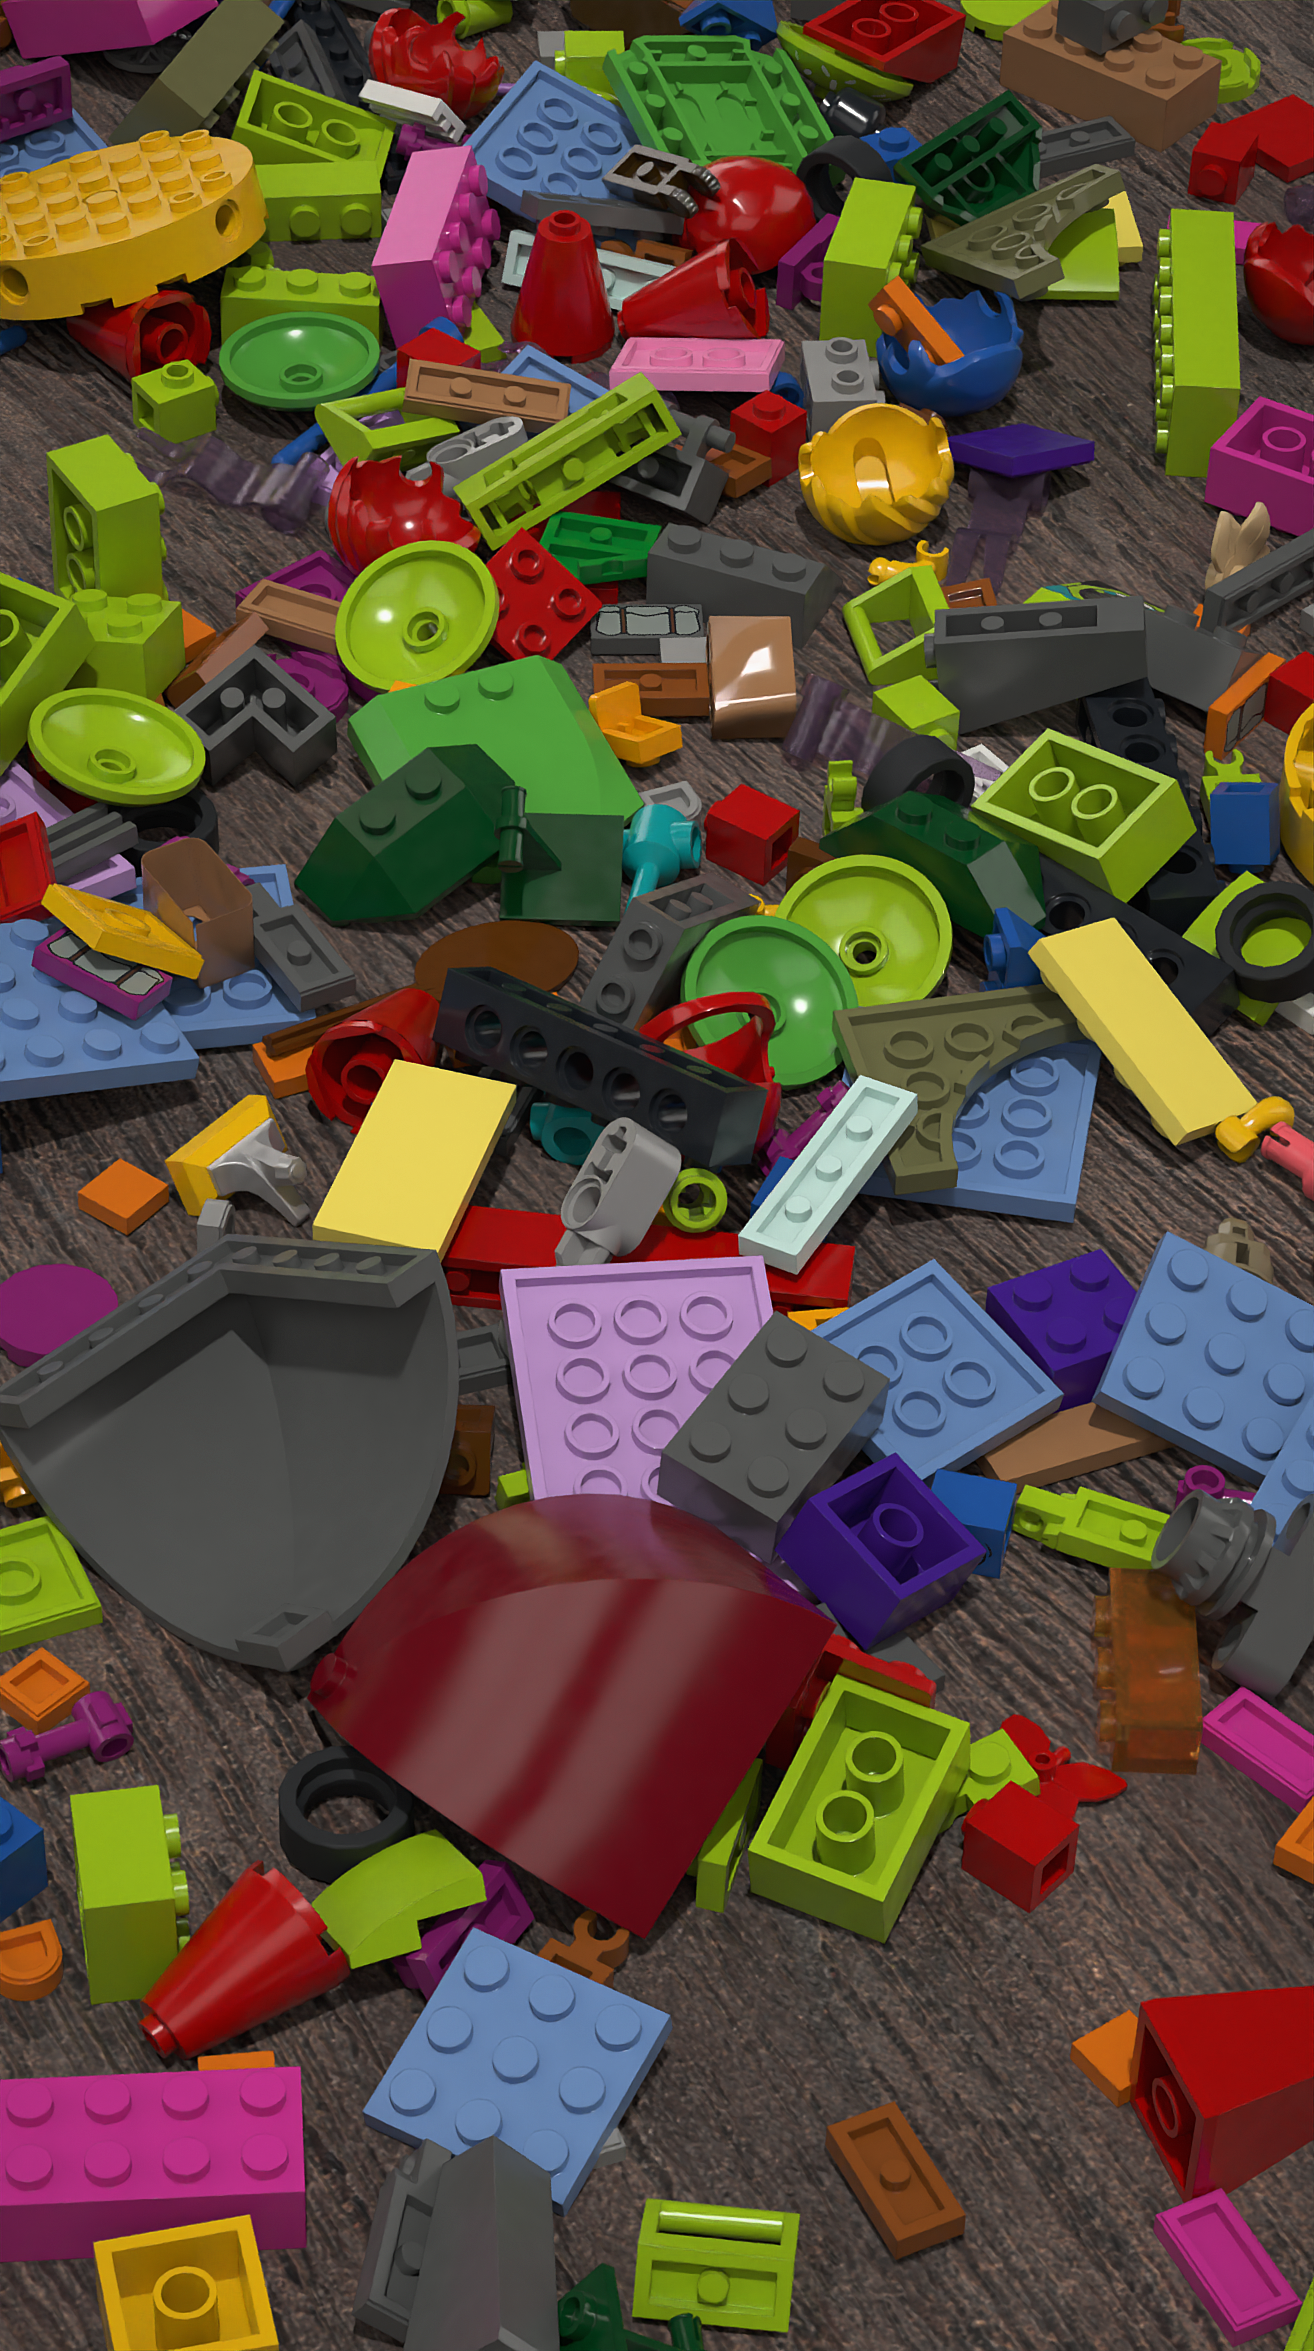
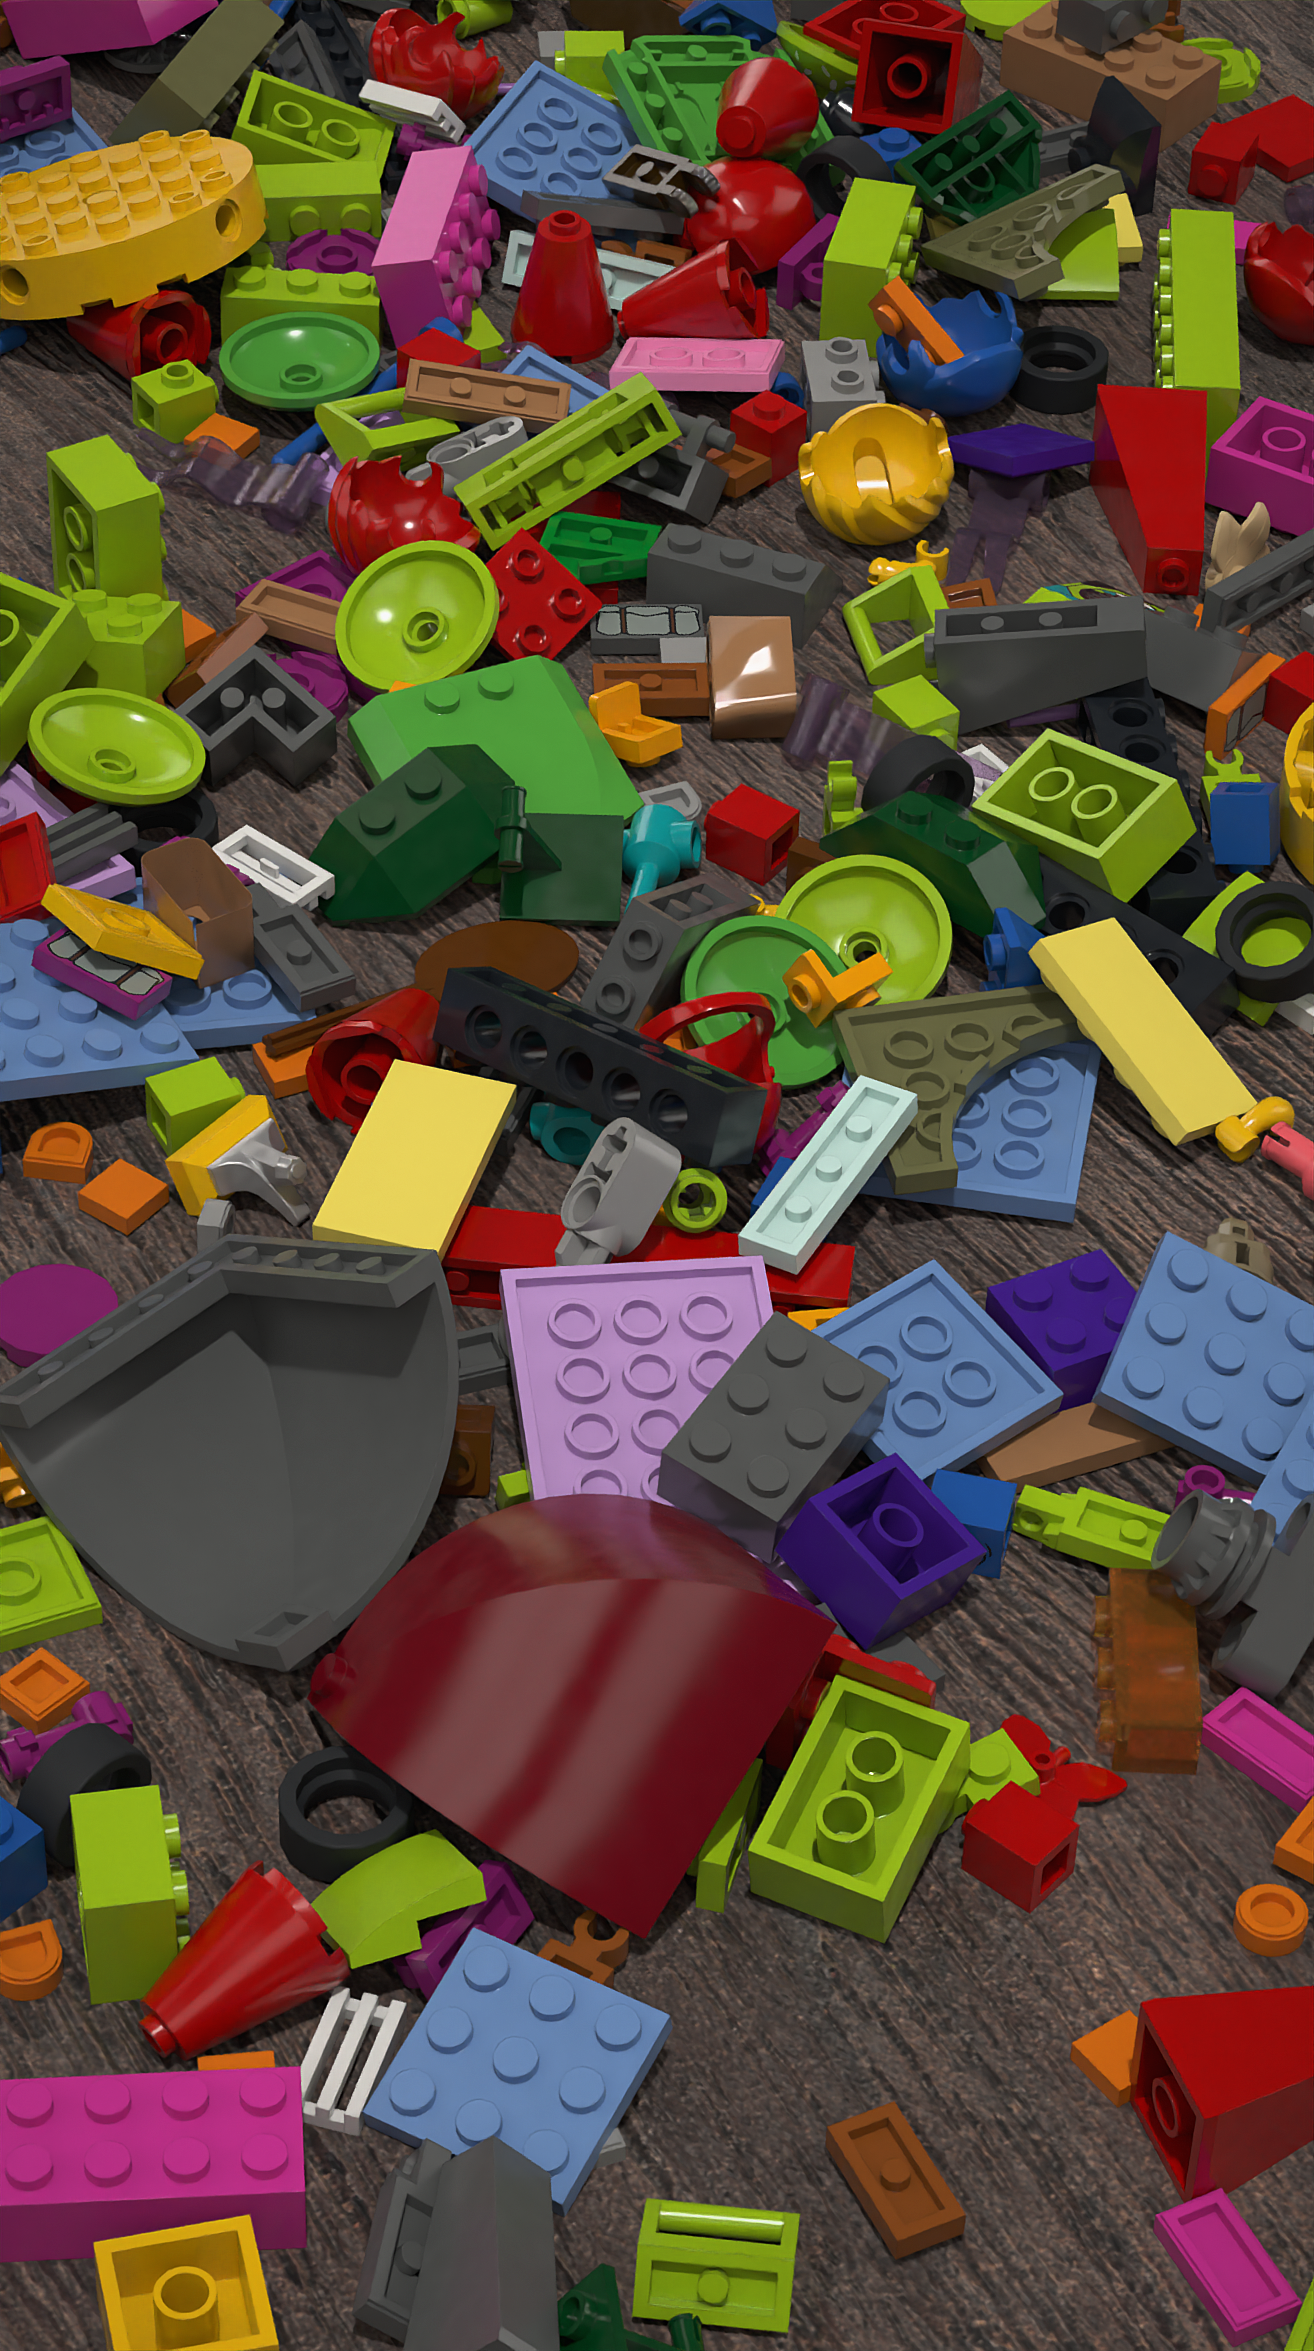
(59, 1153): none -> orange tile
(78, 1763): none -> black tyre
(188, 1101): none -> lime brick
(236, 435): none -> orange tile
(276, 859): none -> white tile
(333, 253): none -> magenta tile
(363, 2014): none -> white tile
(766, 110): none -> red cone
(820, 994): none -> light orange bracket
(915, 77): none -> red slope
(1044, 715): none -> medium lavender piece
(1060, 391): none -> black tyre
(1122, 138): none -> black slope
(1153, 481): none -> red slope
(1270, 1920): none -> orange tile

